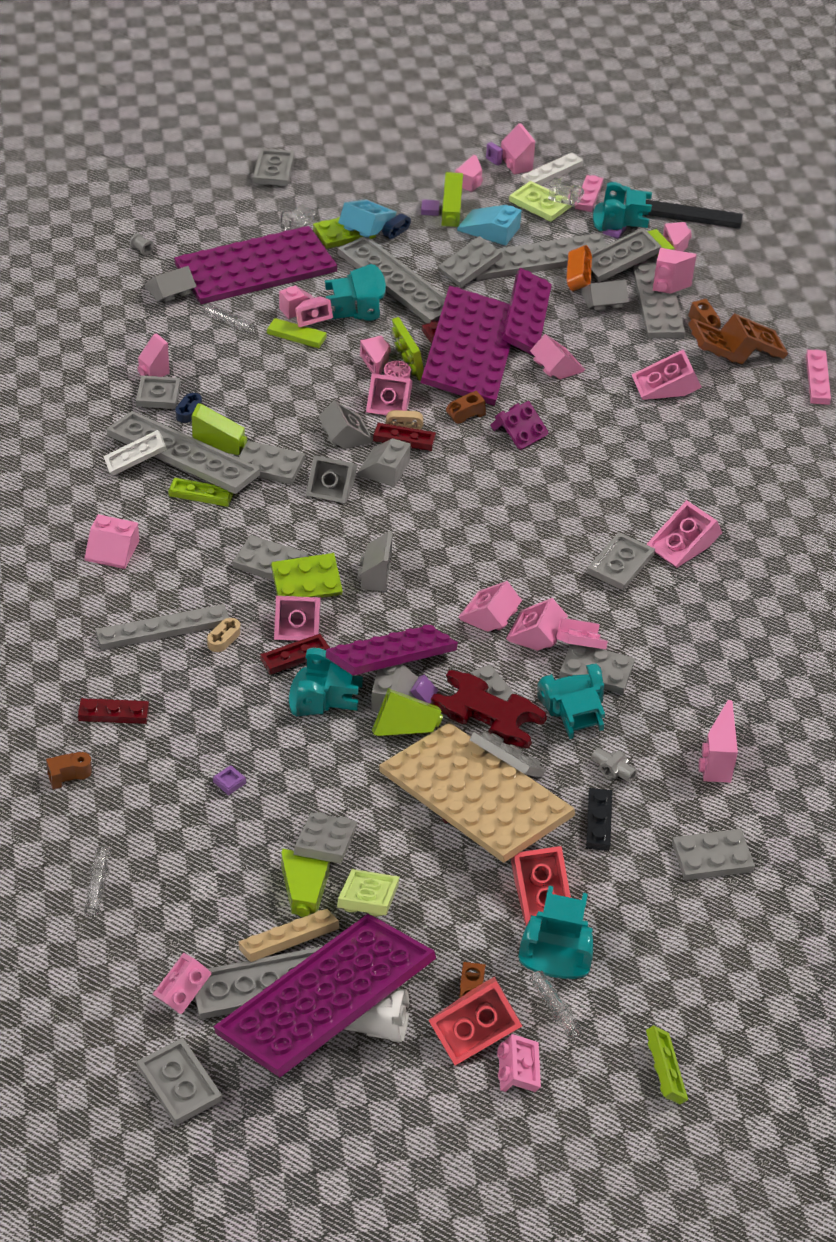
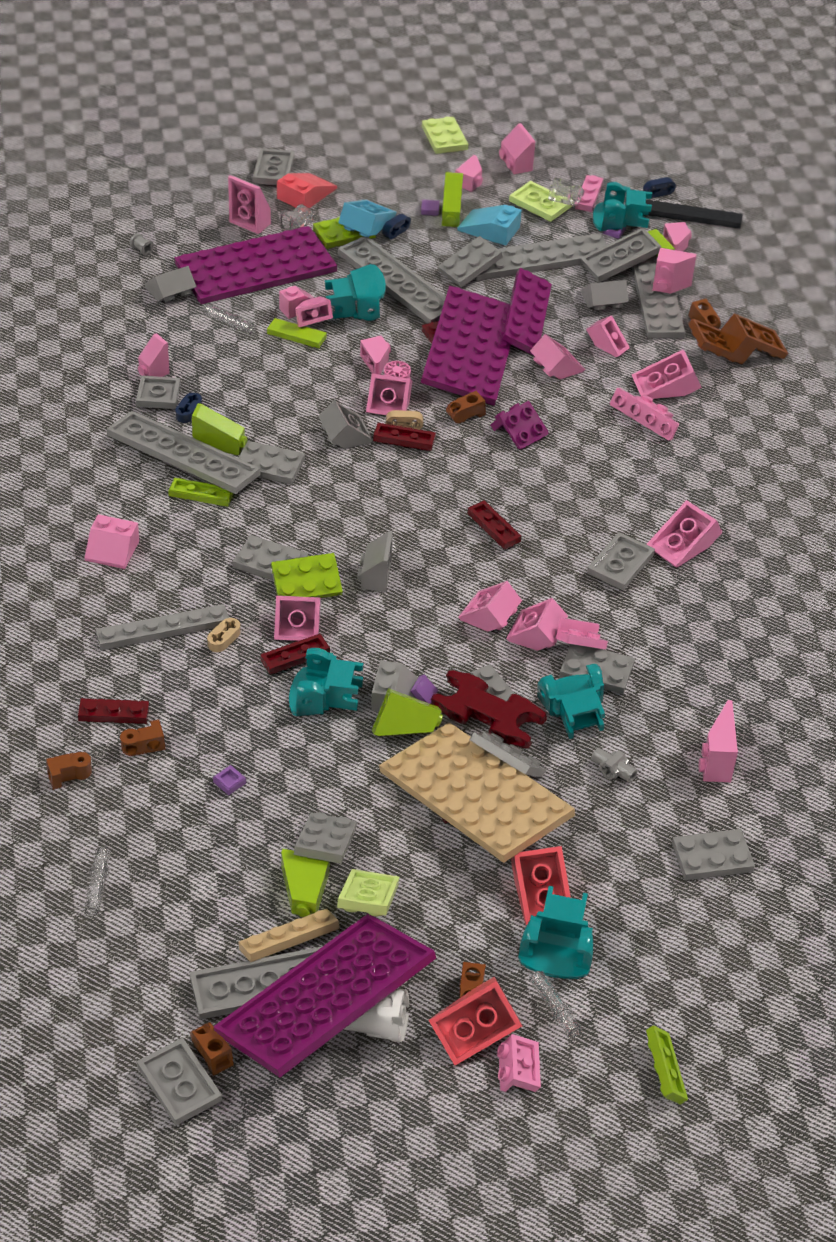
(135, 452): white plate -> none
(143, 740): none -> dark orange leg
(182, 983): bright pink bracket -> none
(212, 1048): none -> dark orange leg
(248, 205): none -> bright pink slope
(303, 189): none -> coral slope
(331, 479): light grey slope -> none
(386, 462): light grey slope -> none
(391, 649): magenta plate -> none
(408, 348): lime plate -> none
(444, 135): none -> yellowish green plate
(494, 153): medium lavender tile -> none
(494, 524): none -> dark red plate
(553, 169): white plate -> none
(579, 268): orange beam -> none
(599, 819): black plate -> none
(608, 336): none -> bright pink slope
(645, 412): none -> bright pink bracket
(660, 186): none -> dark blue beam
(818, 377): bright pink plate -> none

